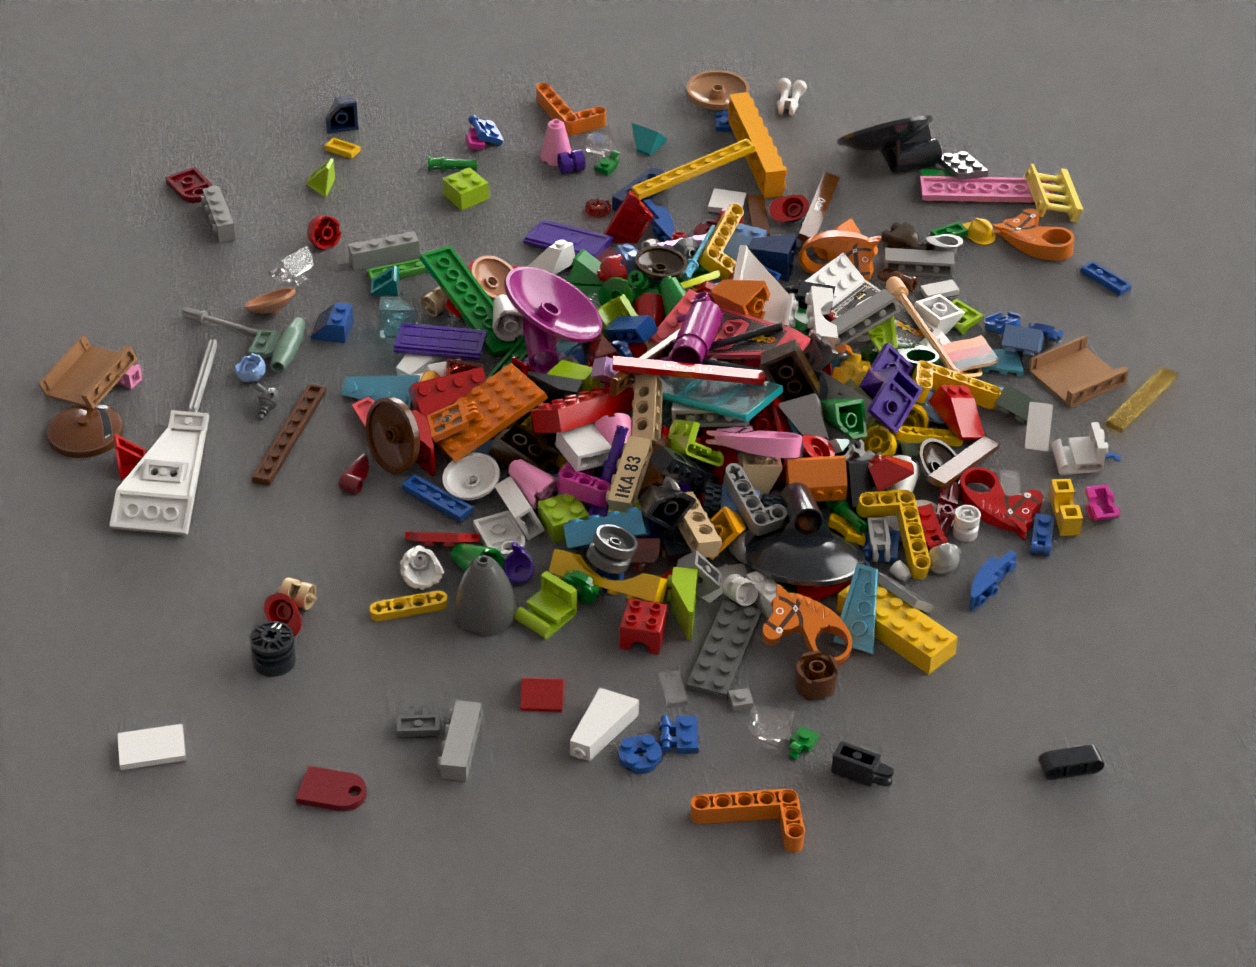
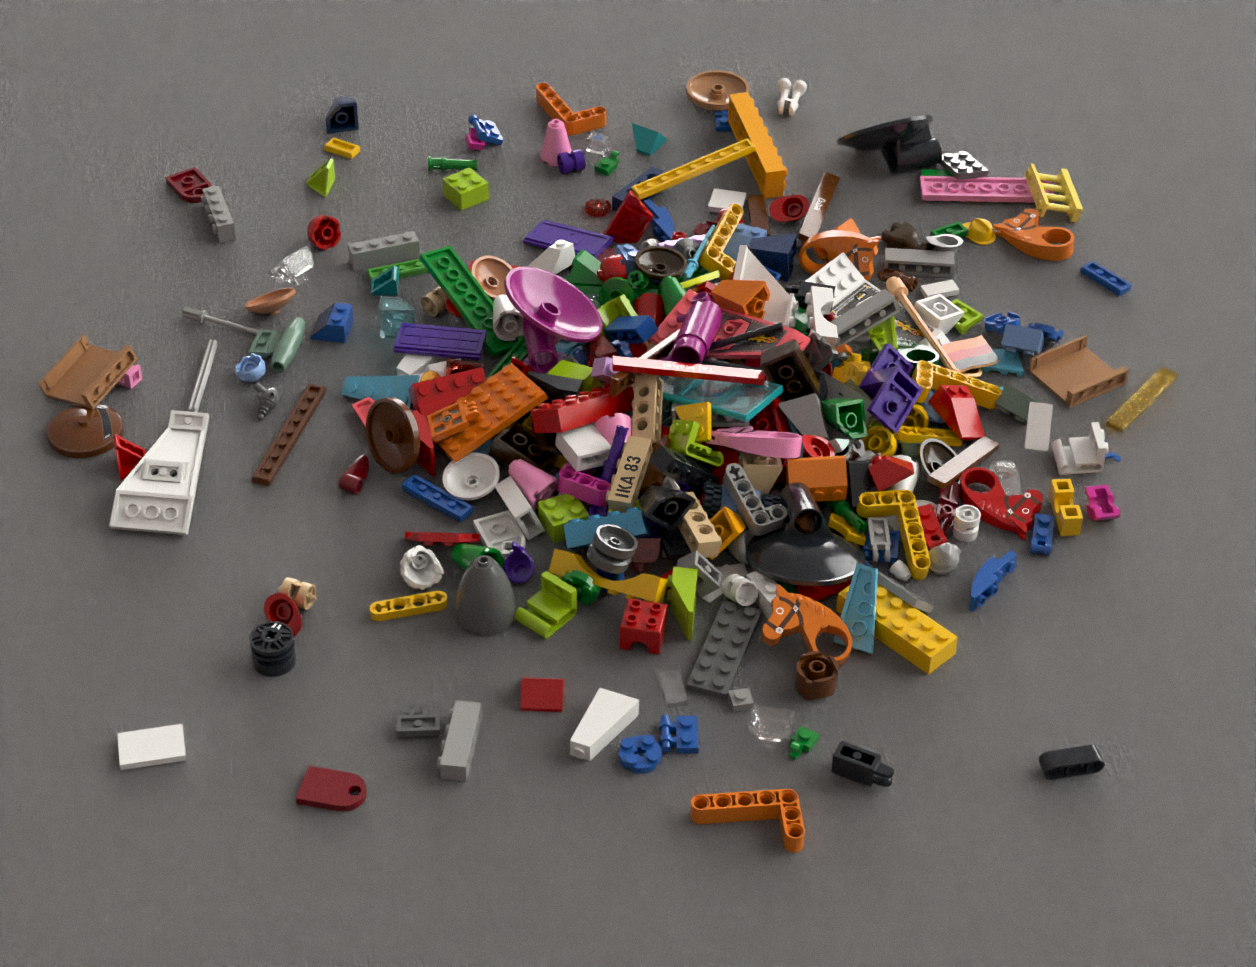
(699, 413): none -> yellow wing
(1003, 468): none -> clear cone

